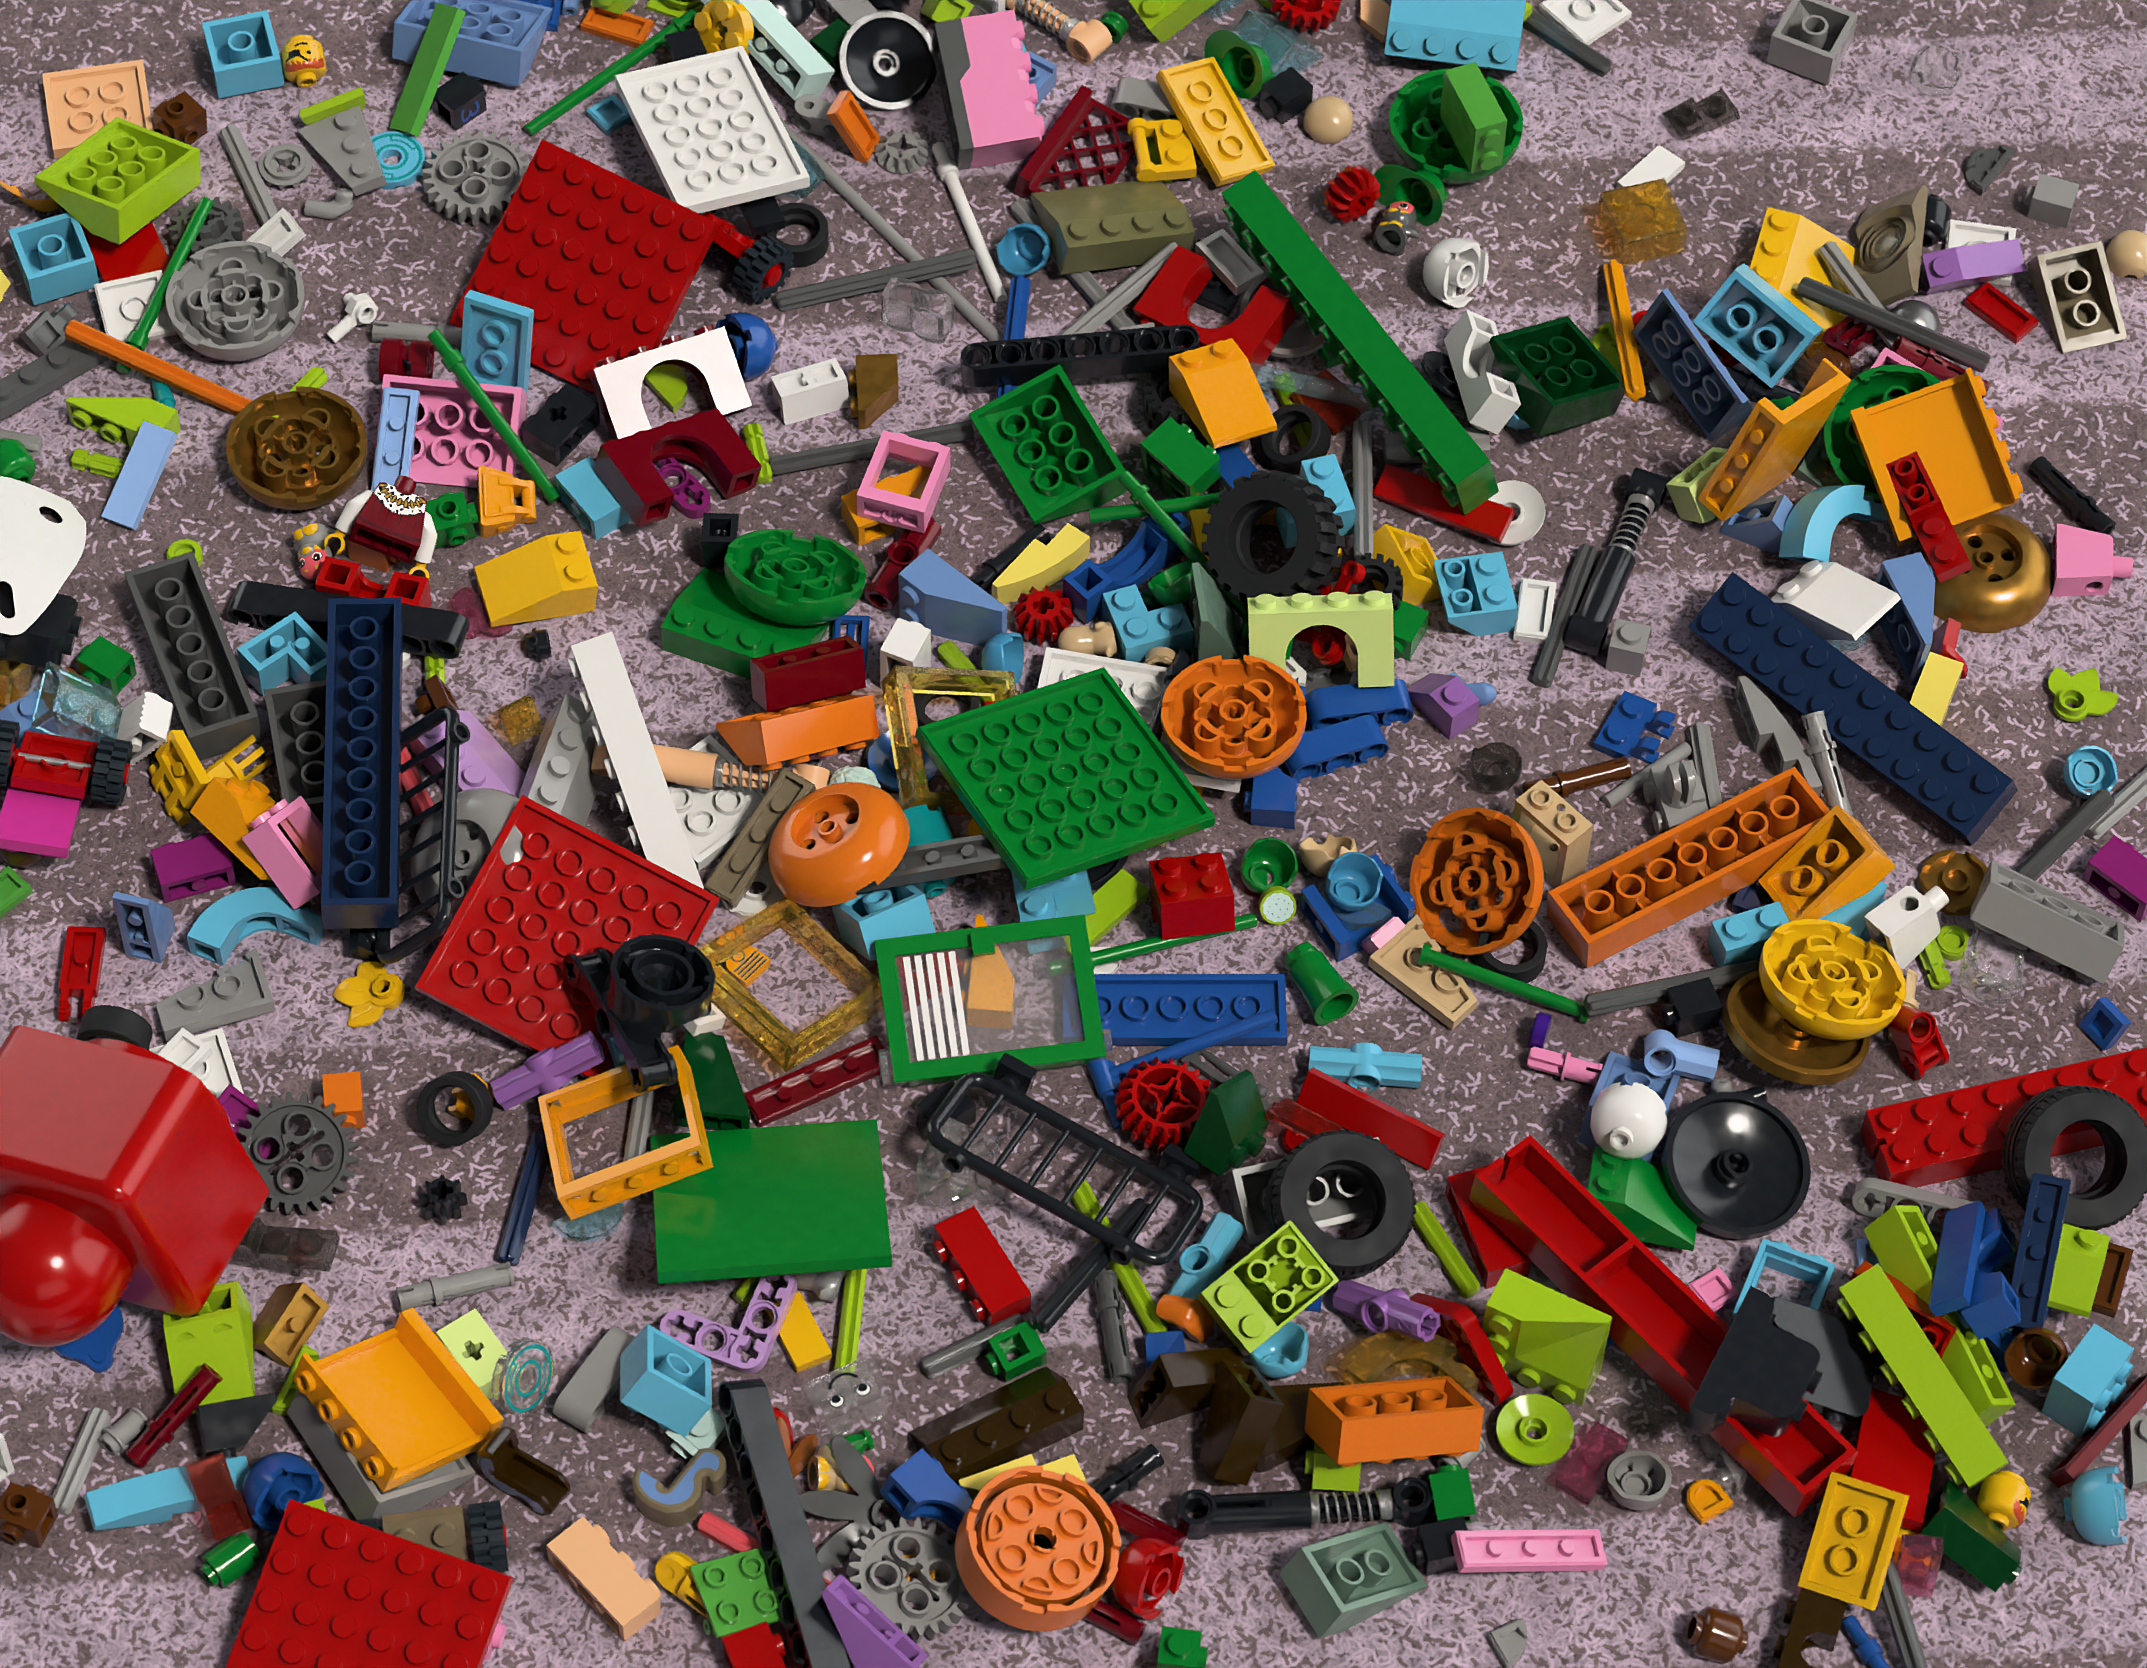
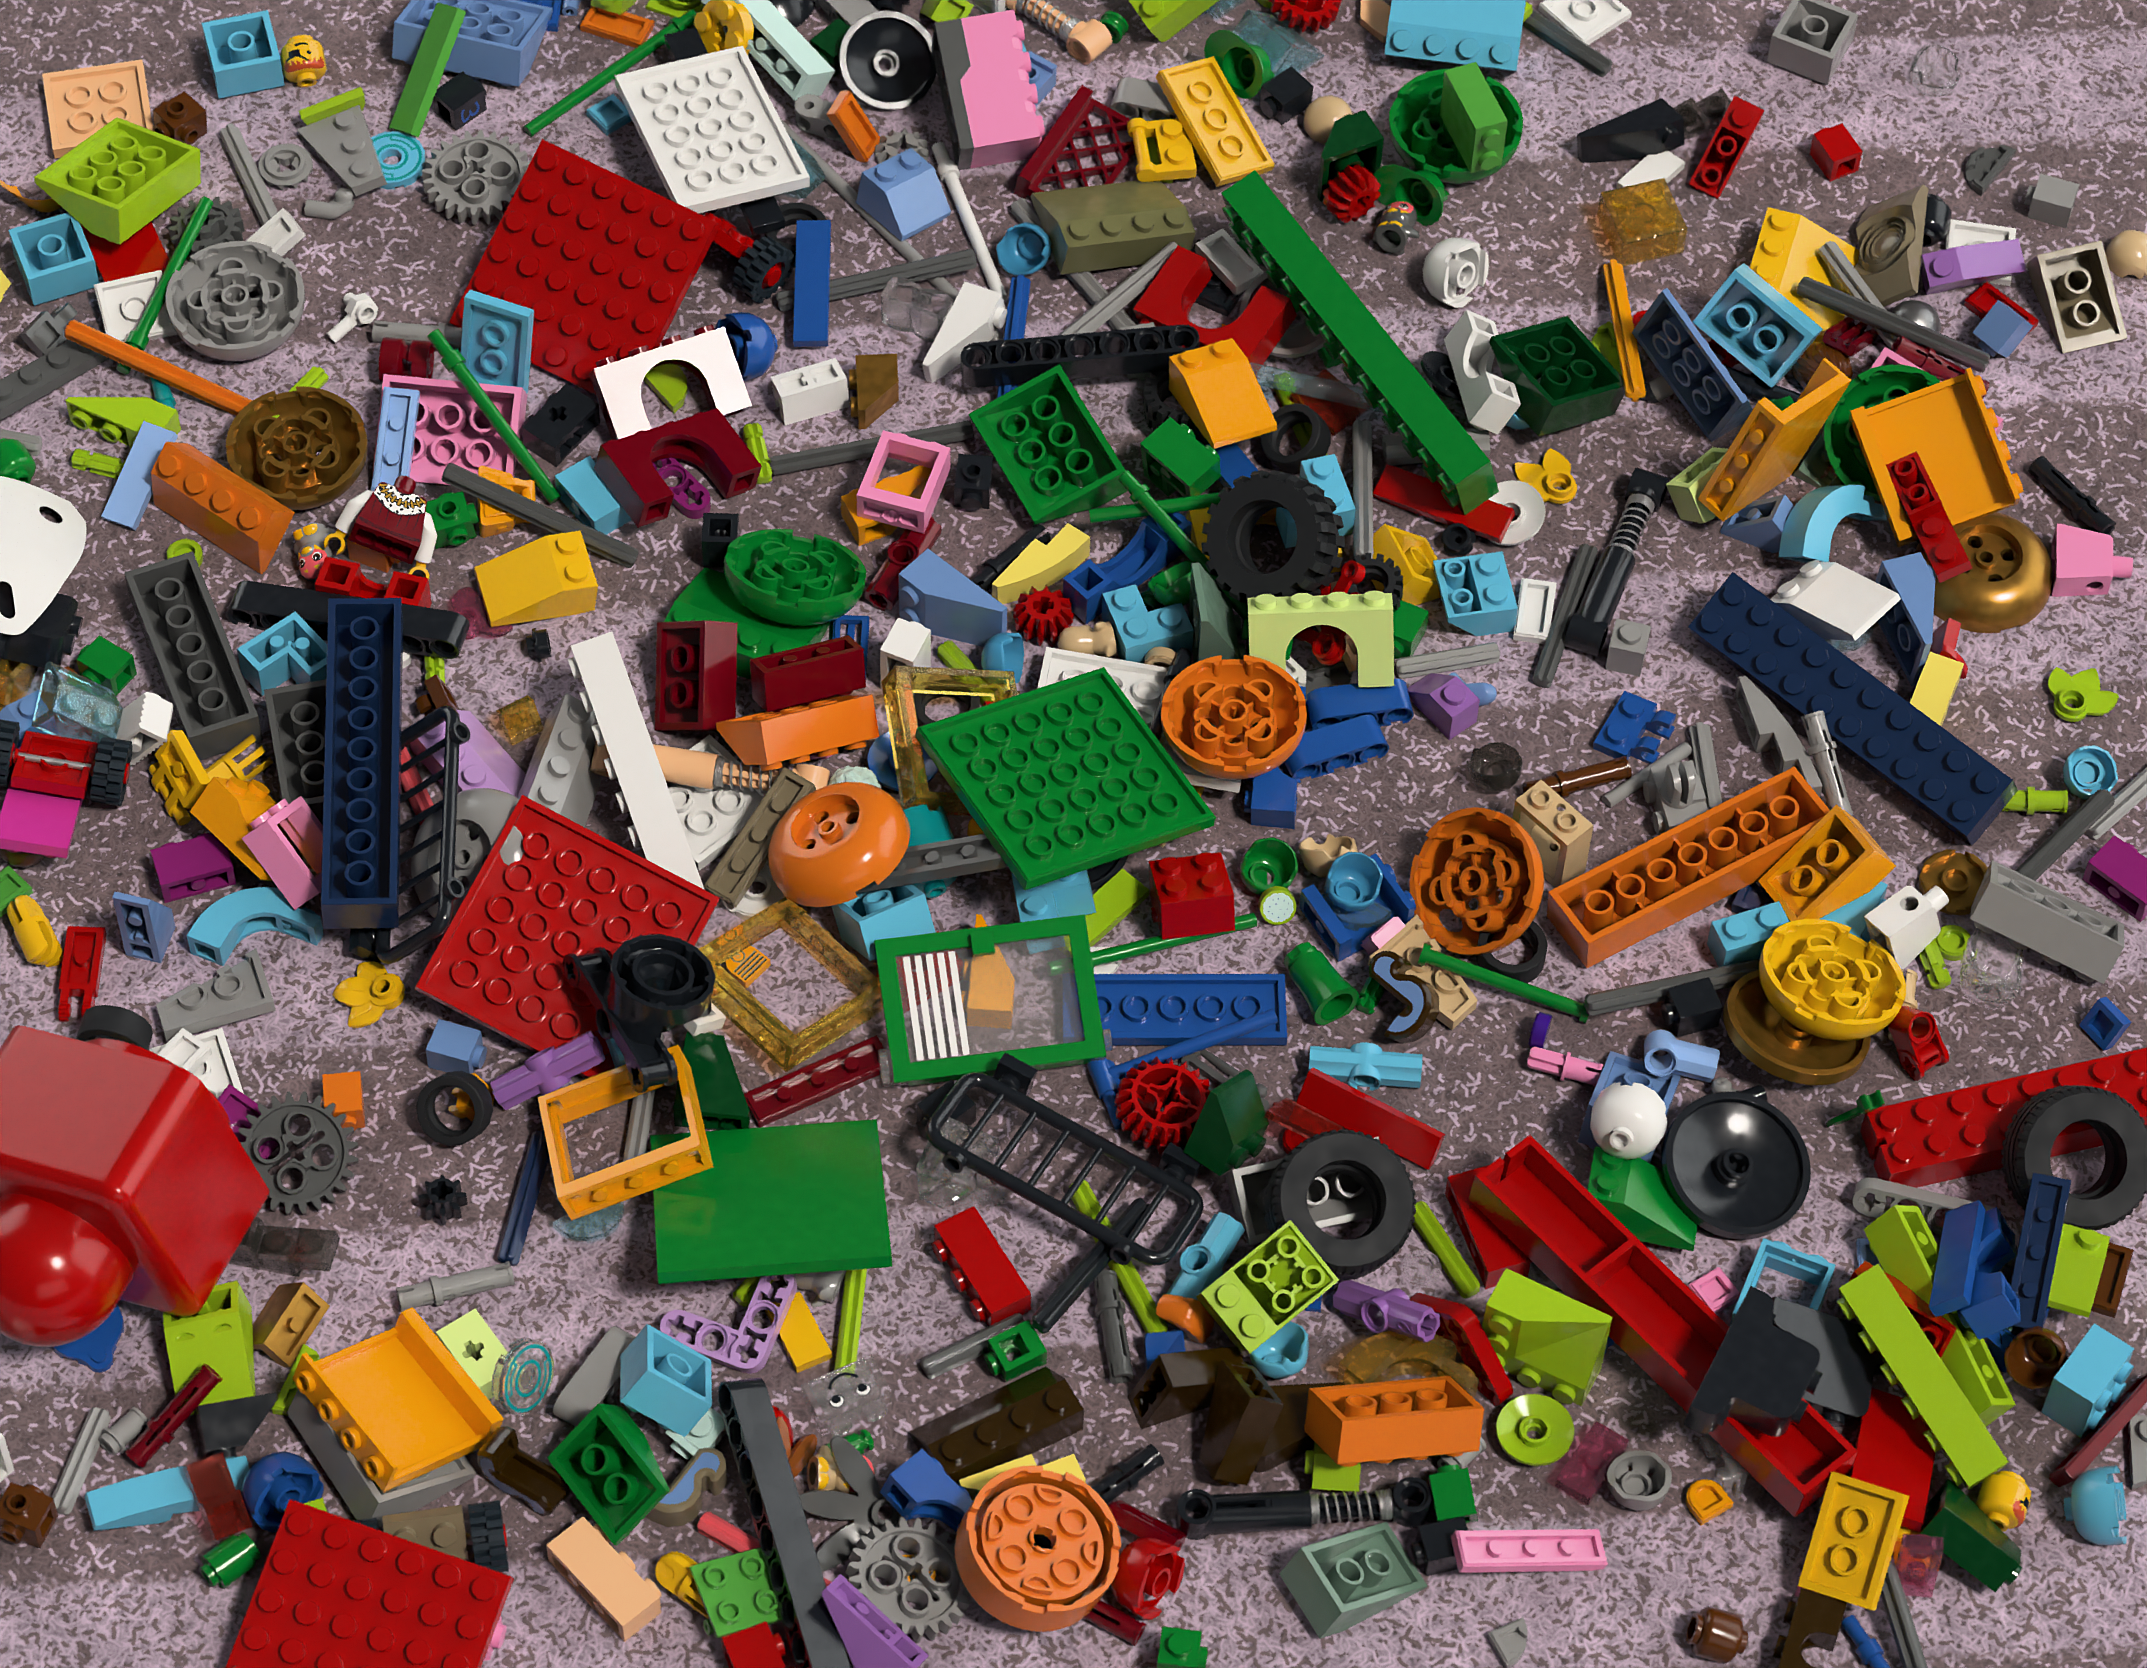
(34, 932): none -> yellow arm
(219, 504): none -> orange slope
(455, 1048): none -> medium blue brick
(538, 514): none -> dark grey axle
(611, 1470): none -> green slope
(695, 675): none -> dark red slope
(812, 283): none -> blue tile
(903, 194): none -> medium blue slope
(971, 320): none -> white slope
(973, 482): none -> black brick
(1350, 142): none -> dark green slope
(1369, 996): none -> green piece
(1417, 994): none -> dark brown animal
(1447, 660): none -> light grey axle
(1455, 531): none -> black plate
(1552, 473): none -> yellow plate
(1633, 135): none -> black slope
(1726, 147): none -> red slope
(1835, 152): none -> red brick
(1864, 1105): none -> green piece
(2001, 330): none -> medium blue brick
(2038, 801): none -> lime pin

